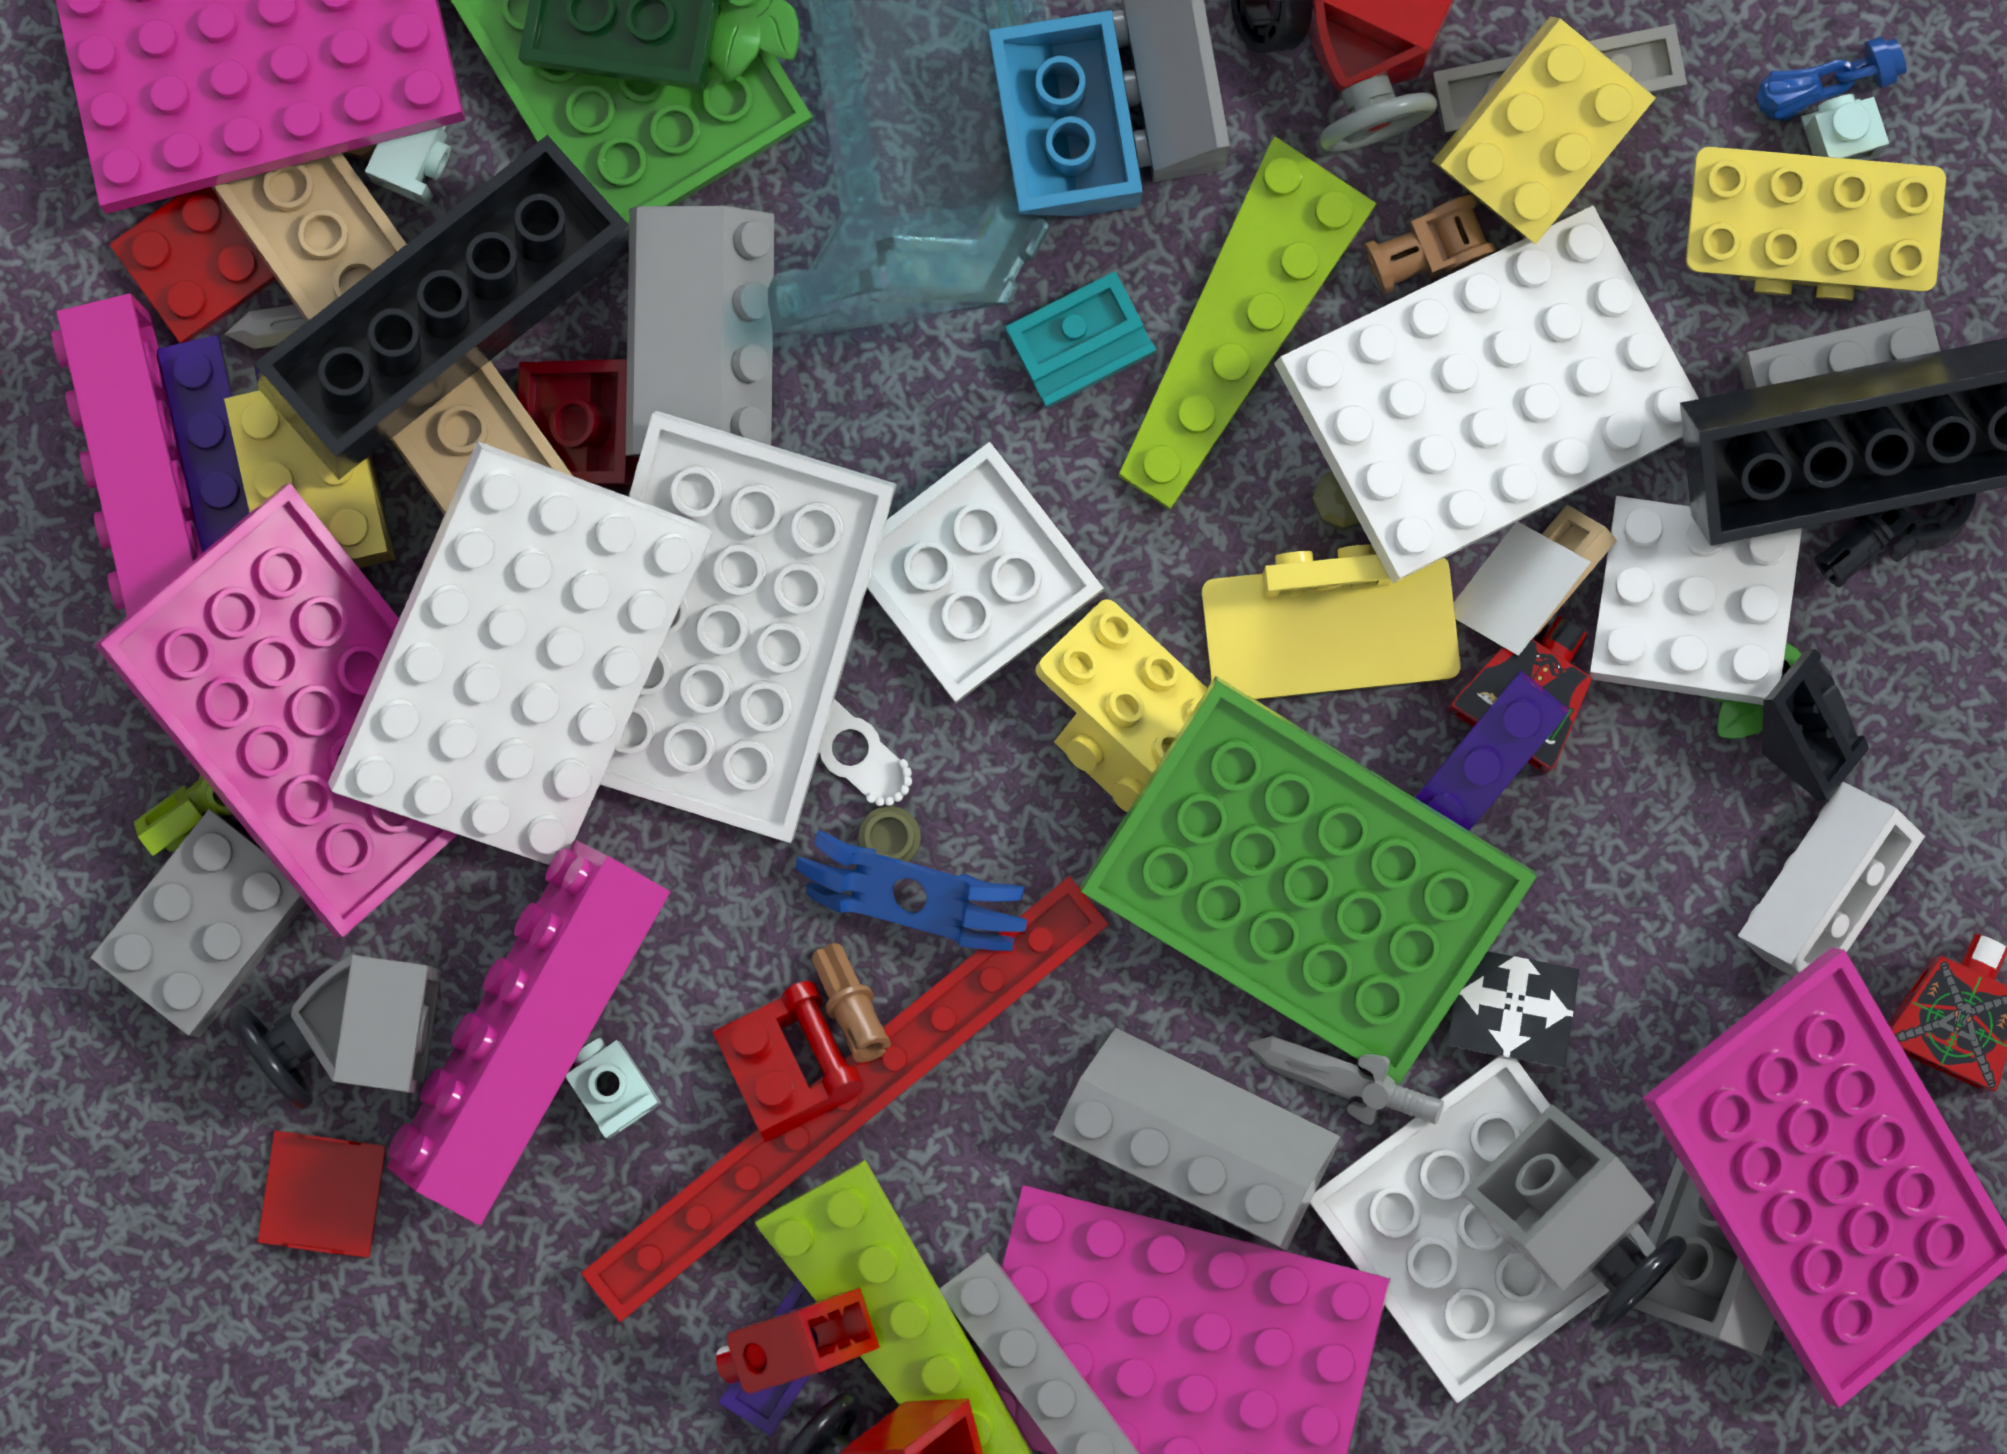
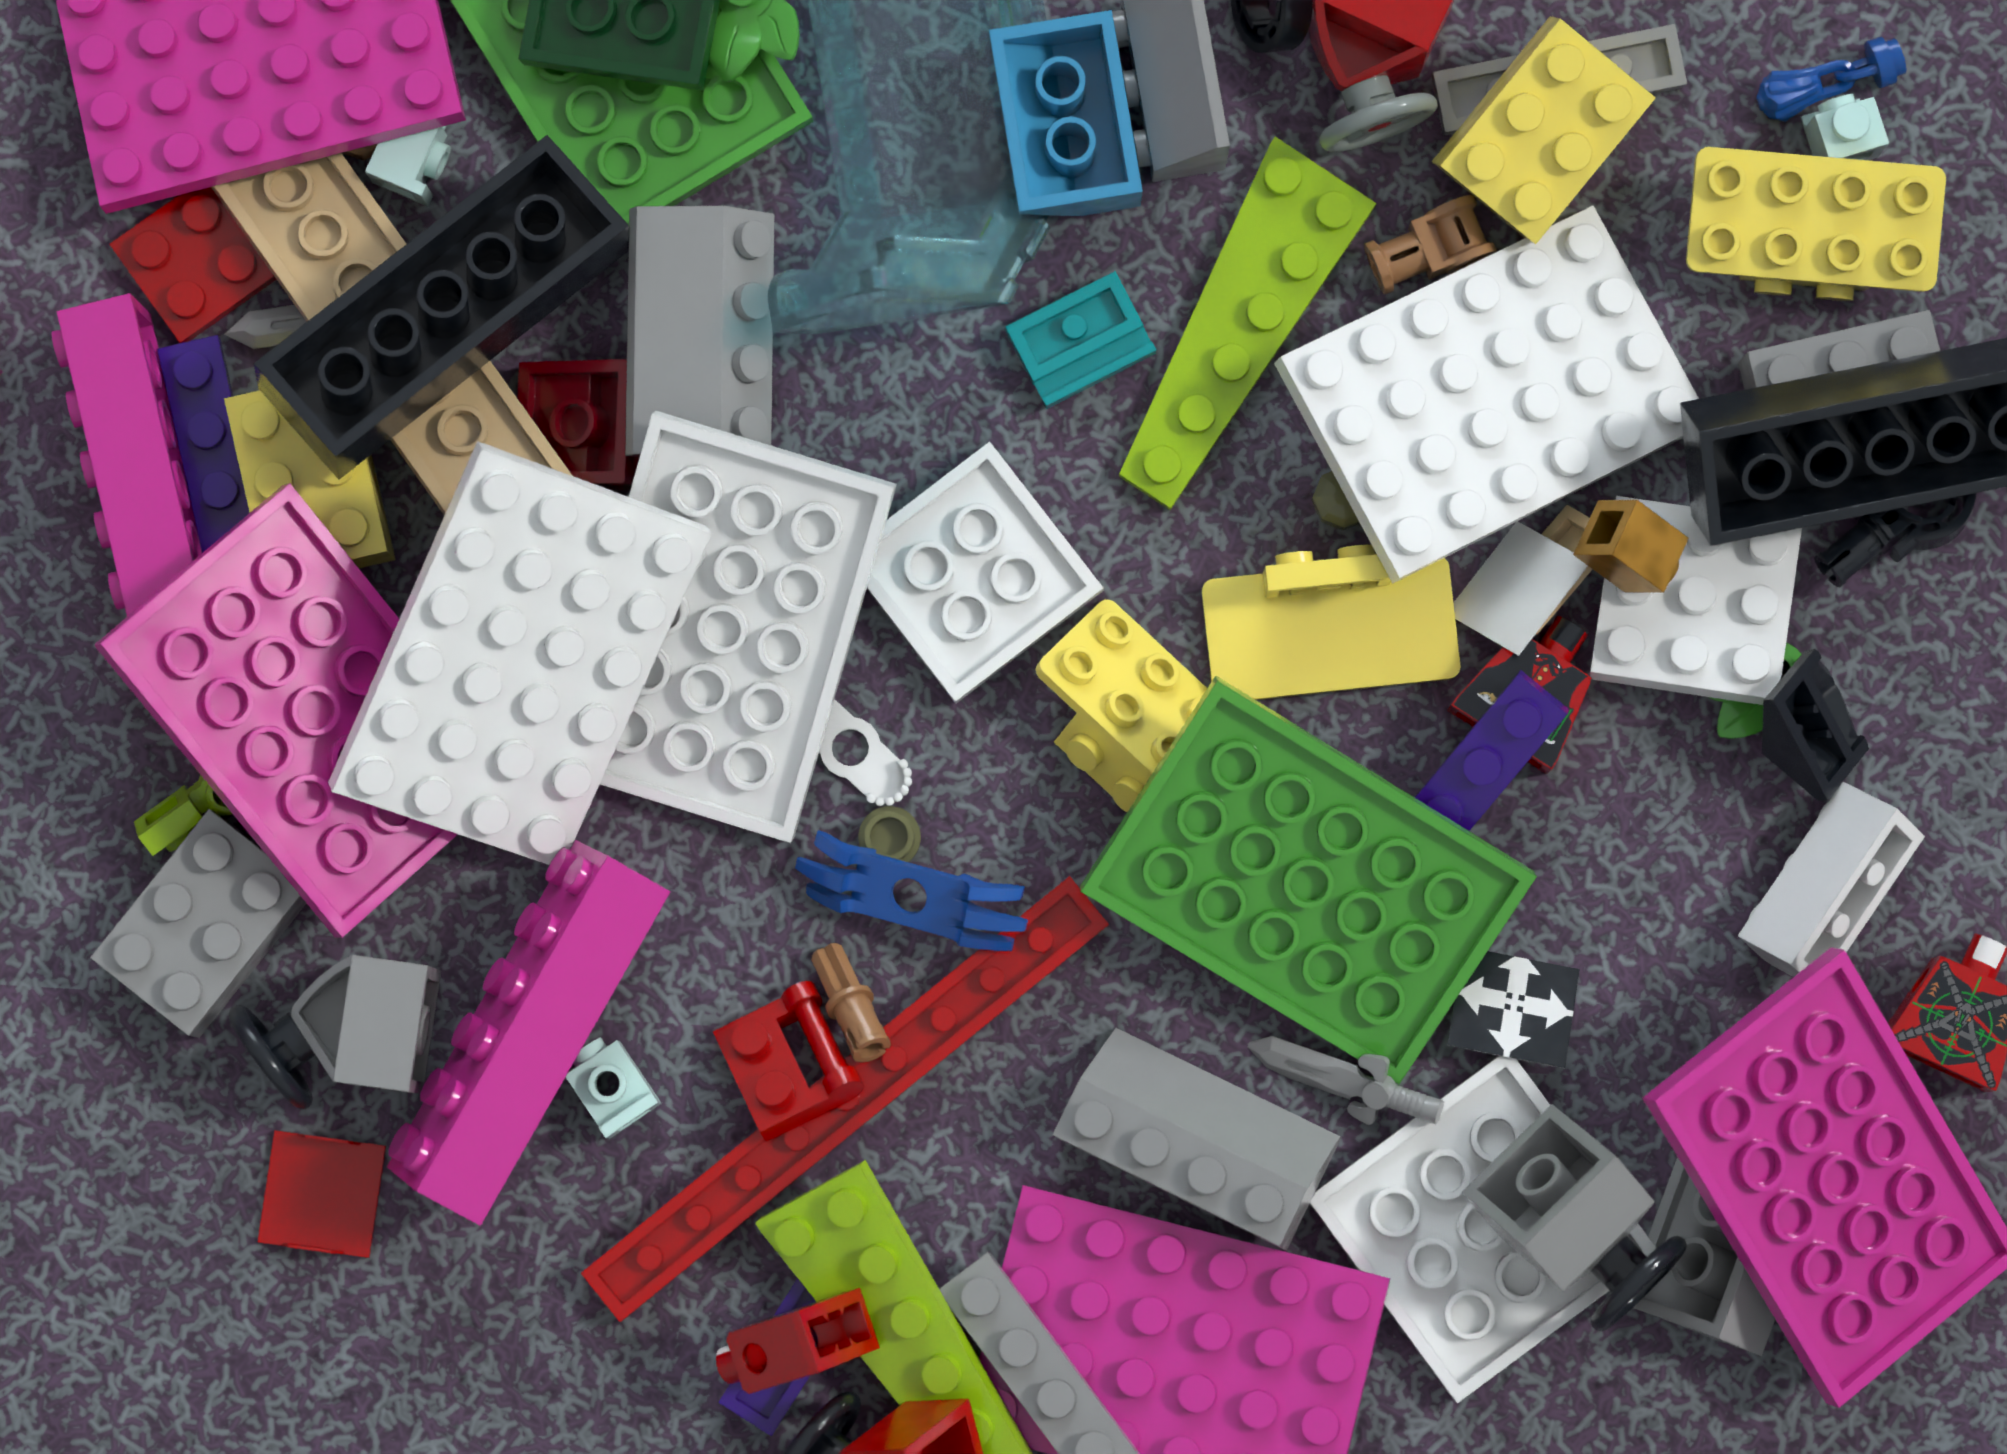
(1631, 546): none -> pearl gold brick

